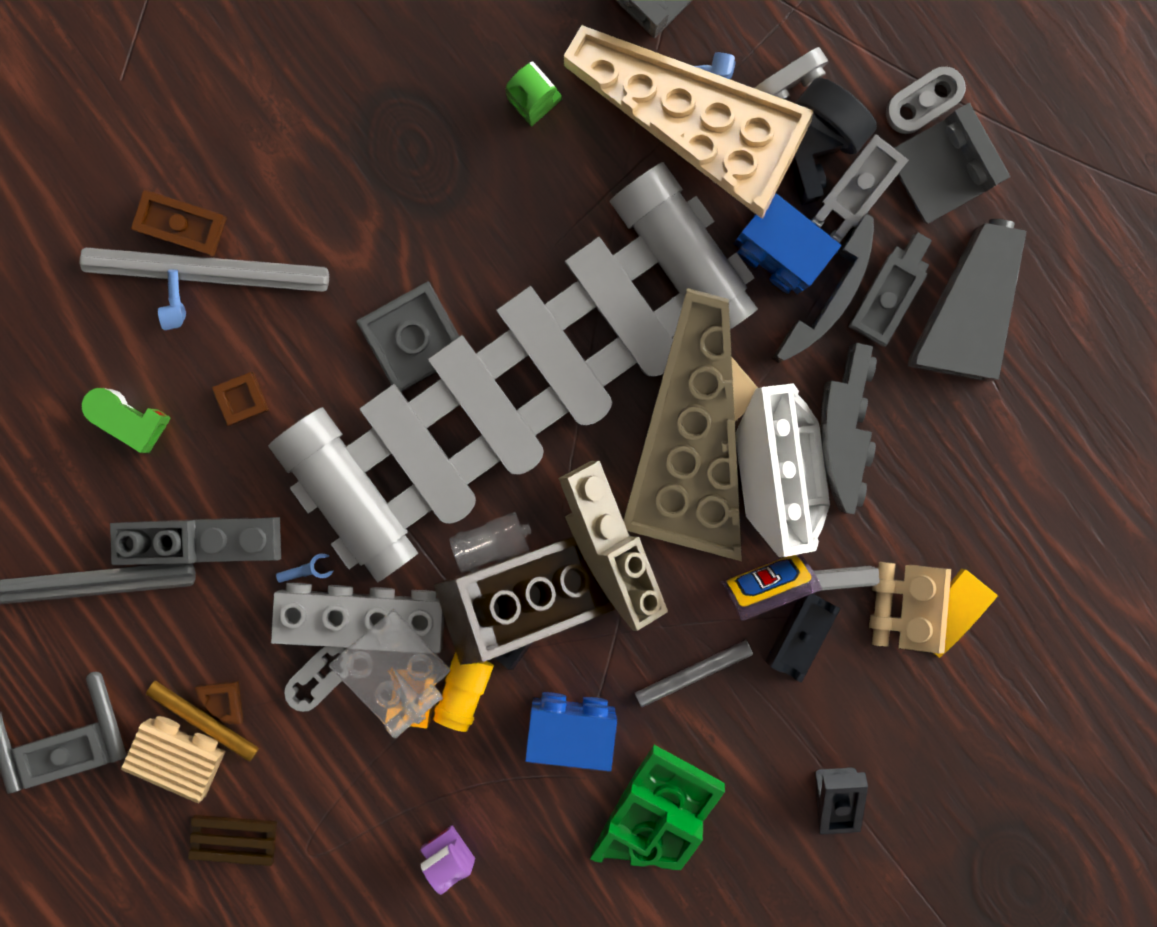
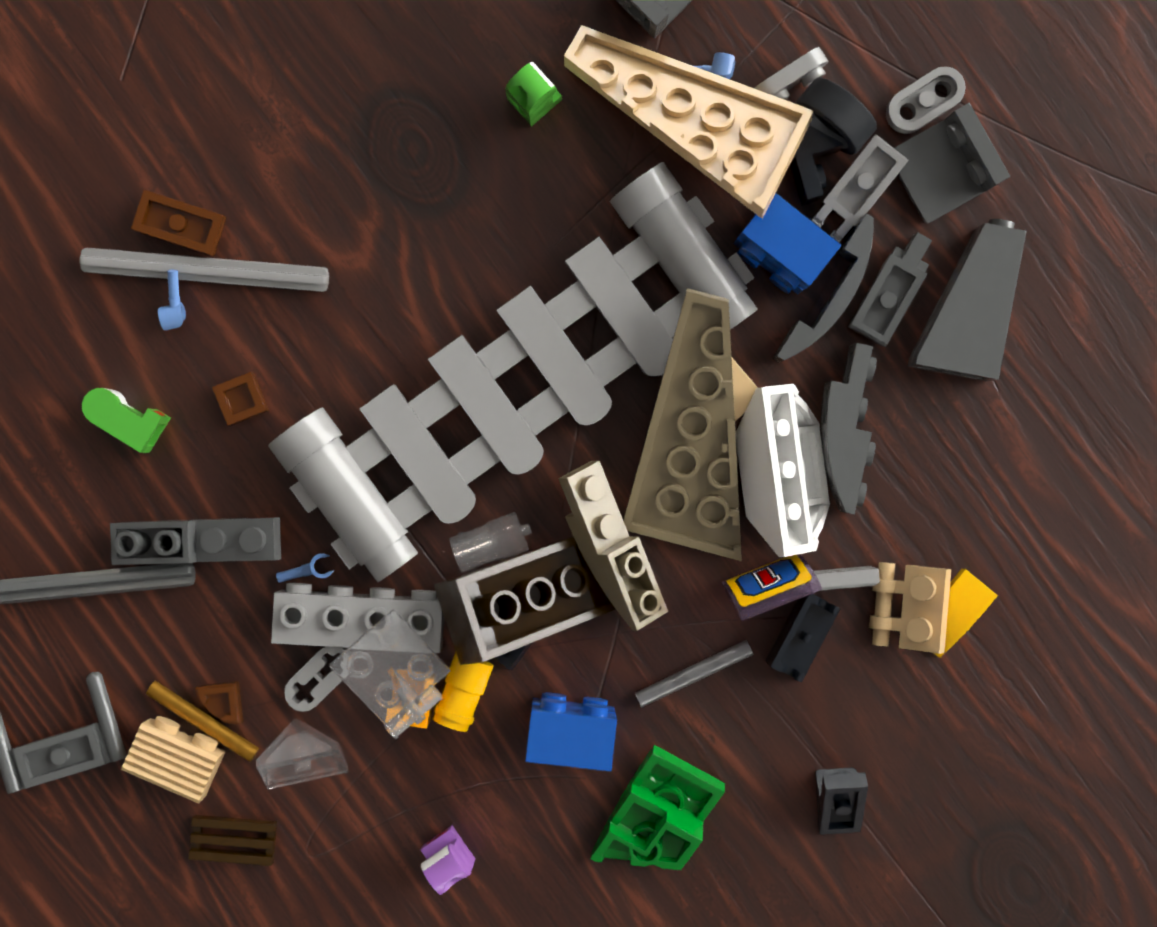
(300, 756): none -> clear slope
(408, 335): dark grey tile -> none

